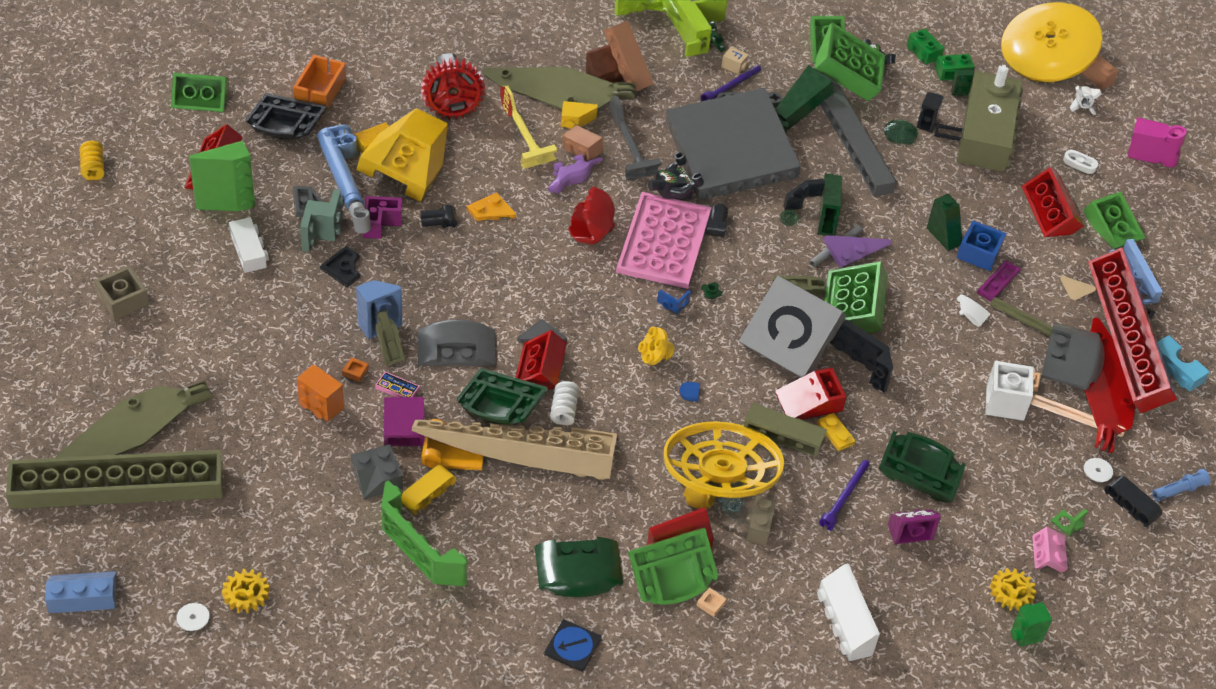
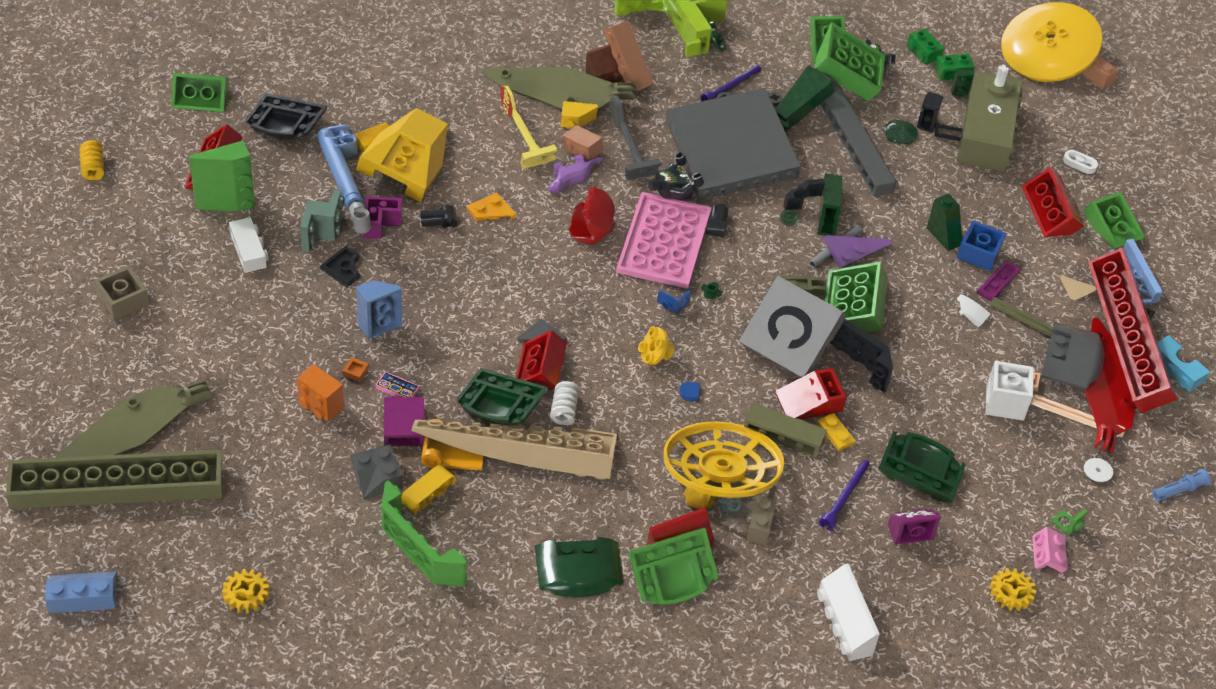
(190, 611): white piece -> none
(301, 195): dark grey wing -> none
(316, 83): orange piece -> none
(388, 339): olive hinge -> none
(452, 87): red piece -> none
(456, 344): dark grey slope -> none
(573, 645): tile -> none
(711, 602): light nougat plate -> none
(735, 60): tan brick -> none
(1031, 624): green brick -> none
(1085, 98): white brick -> none
(1134, 500): black beam -> none
(1157, 142): dark pink piece -> none

